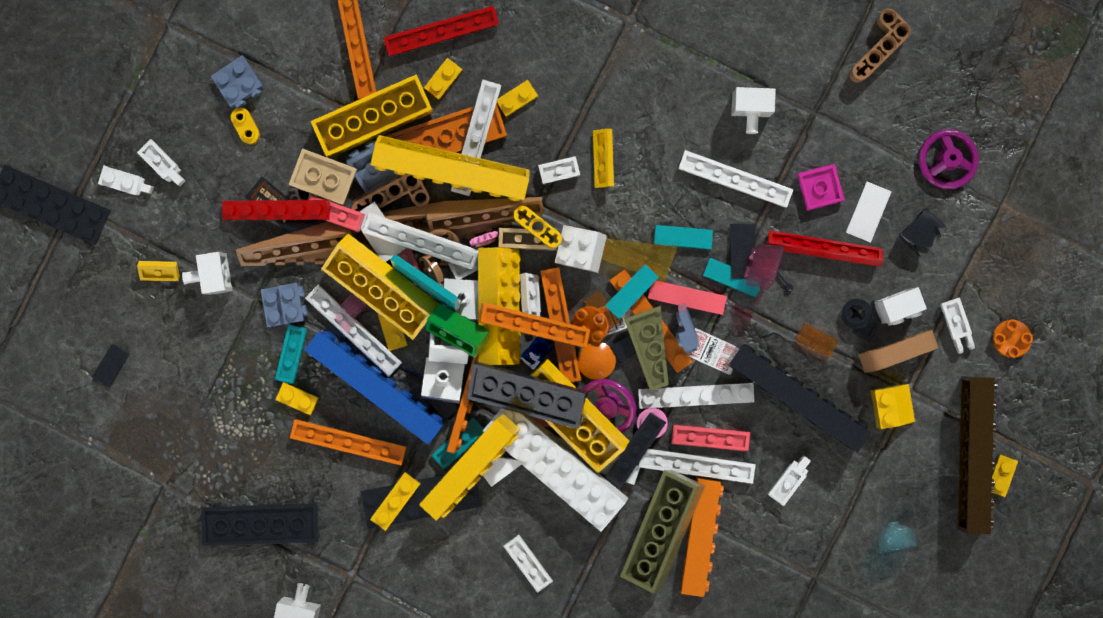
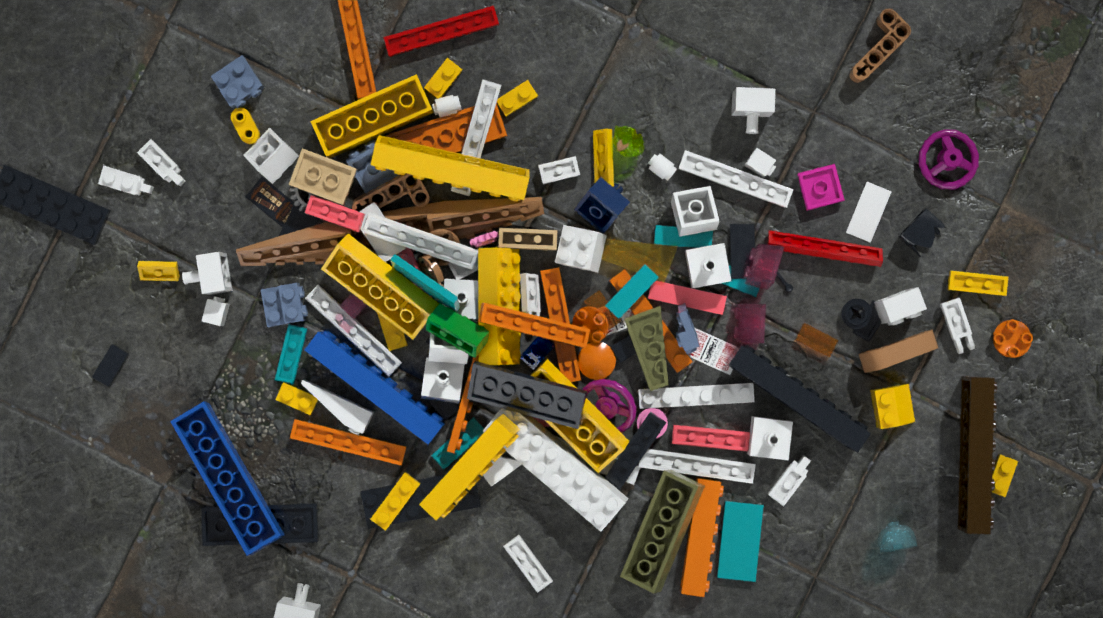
(215, 311): none -> white brick
(227, 478): none -> blue brick
(271, 155): none -> white slope
(276, 210): red plate -> none
(347, 411): none -> white slope
(447, 105): none -> white brick
(529, 214): yellow beam -> none
(602, 205): none -> dark blue brick
(627, 141): none -> clear neon green hair
(662, 166): none -> white brick
(695, 211): none -> white brick
(708, 265): none -> white brick
(740, 541): none -> teal tile
(750, 323): none -> clear pink slope
(760, 163): none -> white brick
(770, 438): none -> white brick
(977, 283): none -> yellow plate

